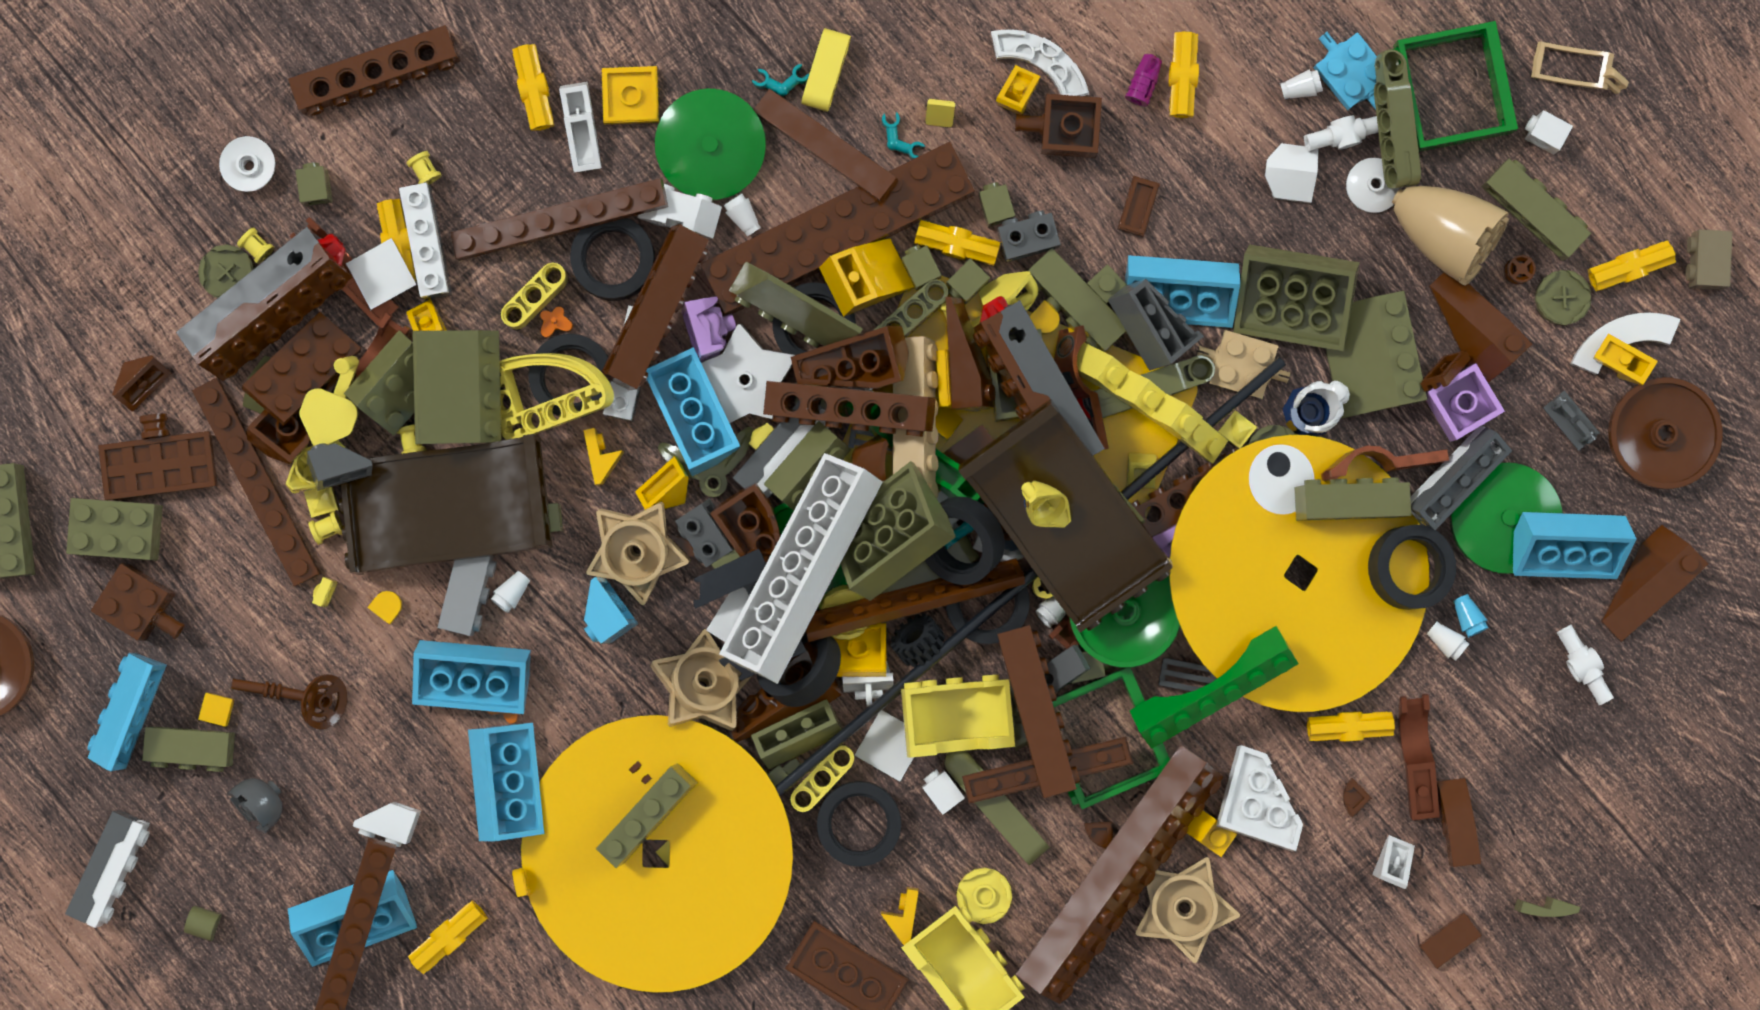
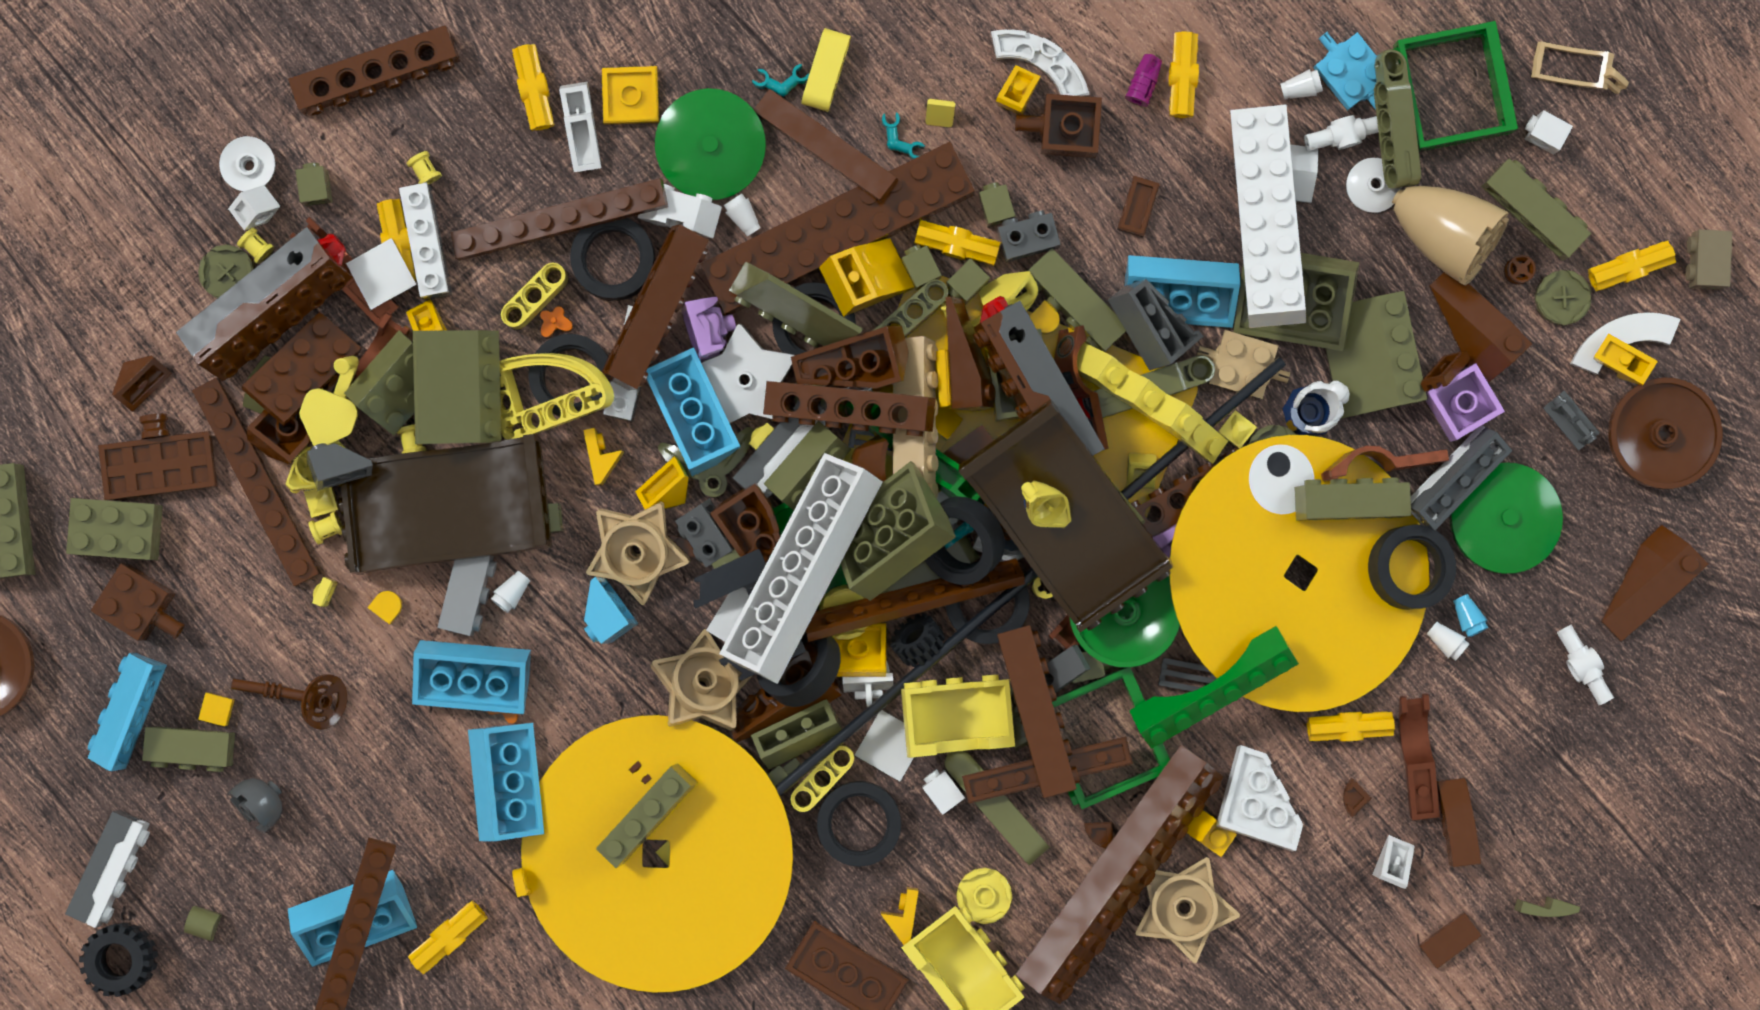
(98, 970): none -> black tyre
(254, 207): none -> white brick
(392, 821): white slope -> none
(1050, 612): white cone -> none
(1106, 283): olive brick -> none
(1268, 216): none -> white brick
(1571, 545): medium azure slope -> none

